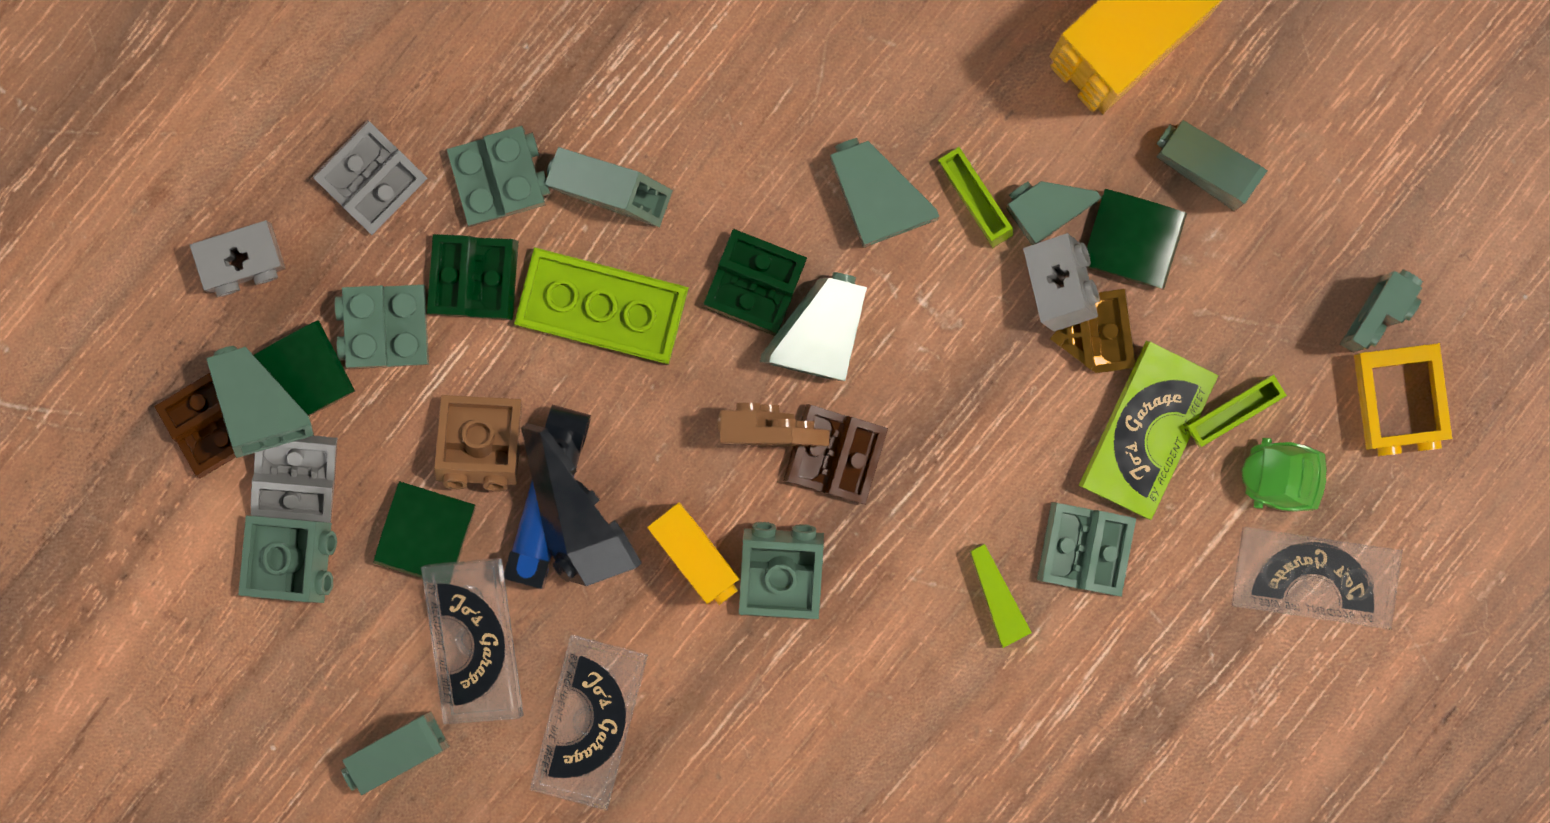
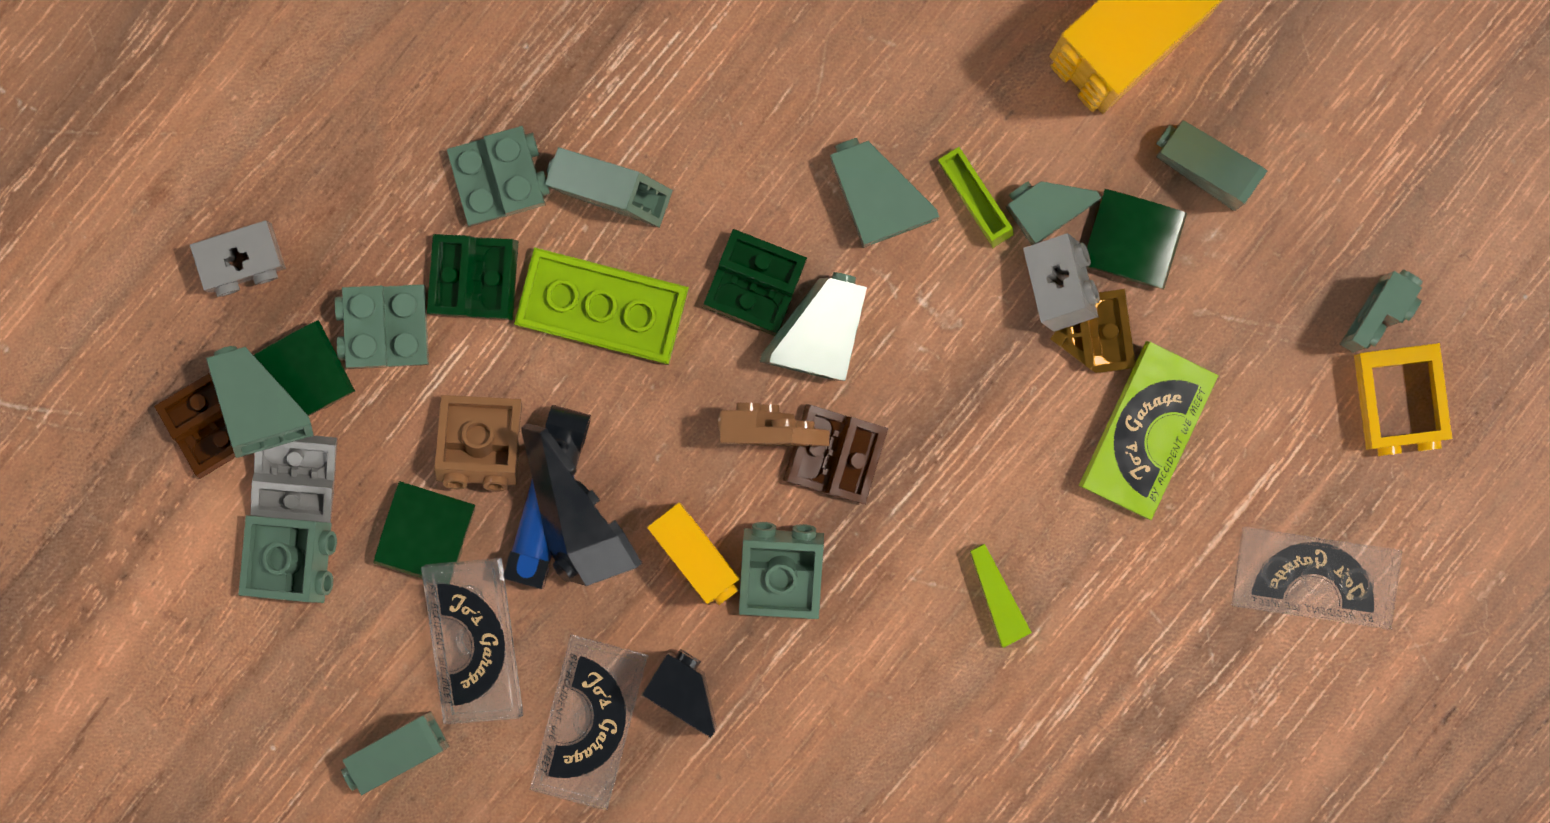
(369, 177): light grey slope -> none
(683, 691): none -> black slope
(1086, 549): sand green slope -> none
(1236, 411): lime piece -> none
(1285, 476): bright green helmet -> none

